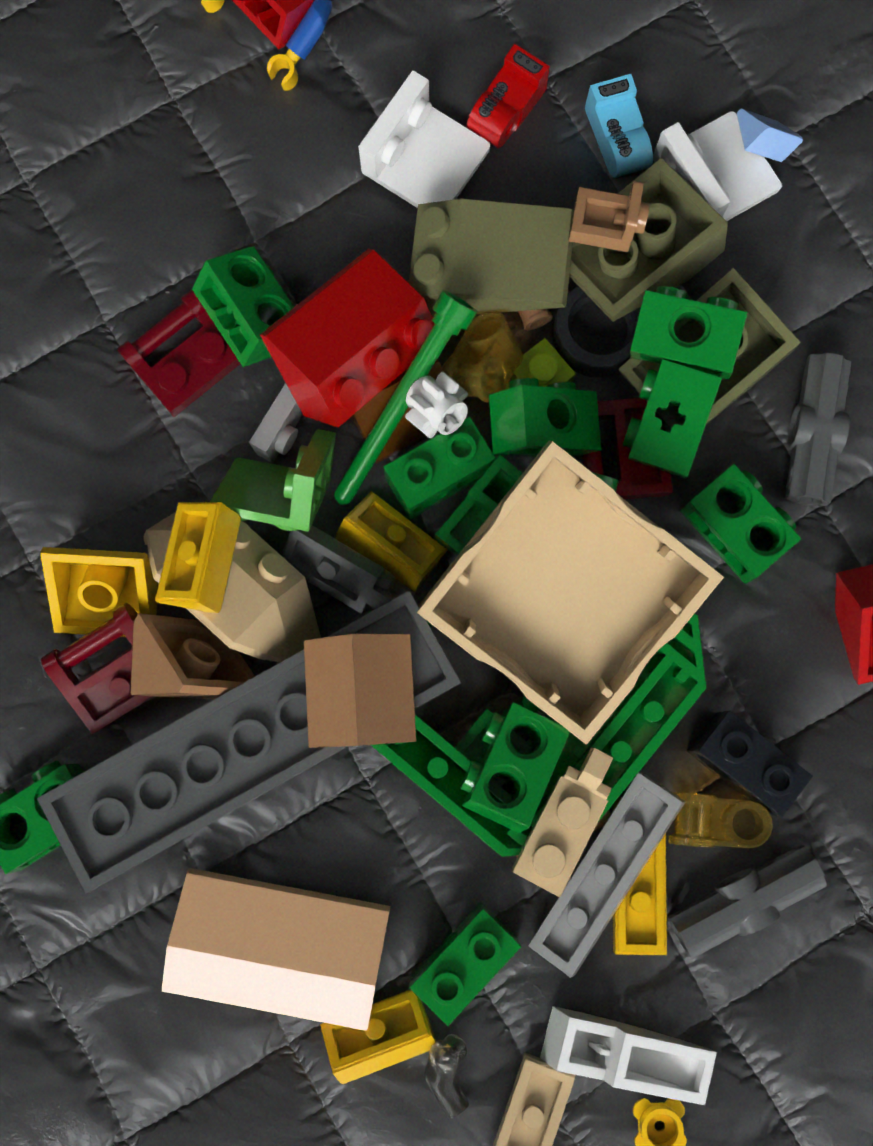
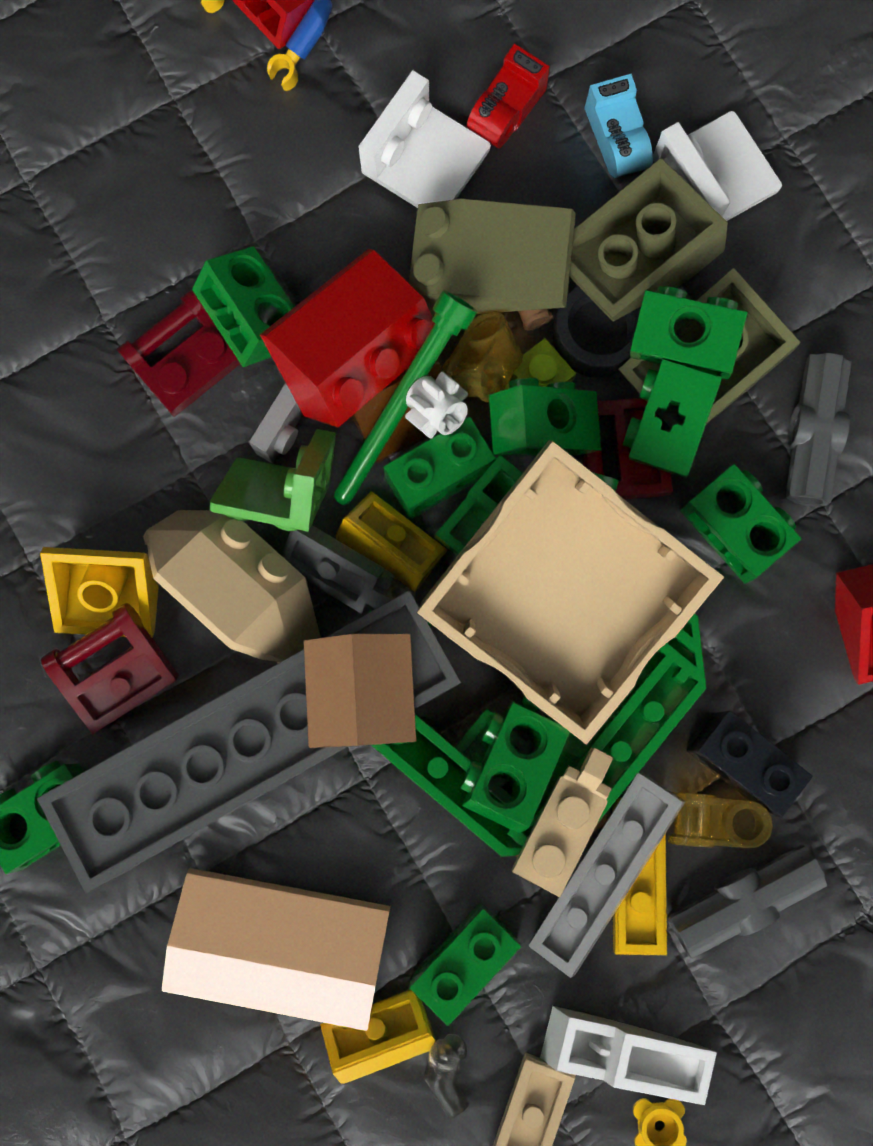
(182, 660): medium nougat slope -> none
(199, 556): yellow slope -> none
(608, 218): medium nougat bracket -> none
(767, 136): light blue slope -> none

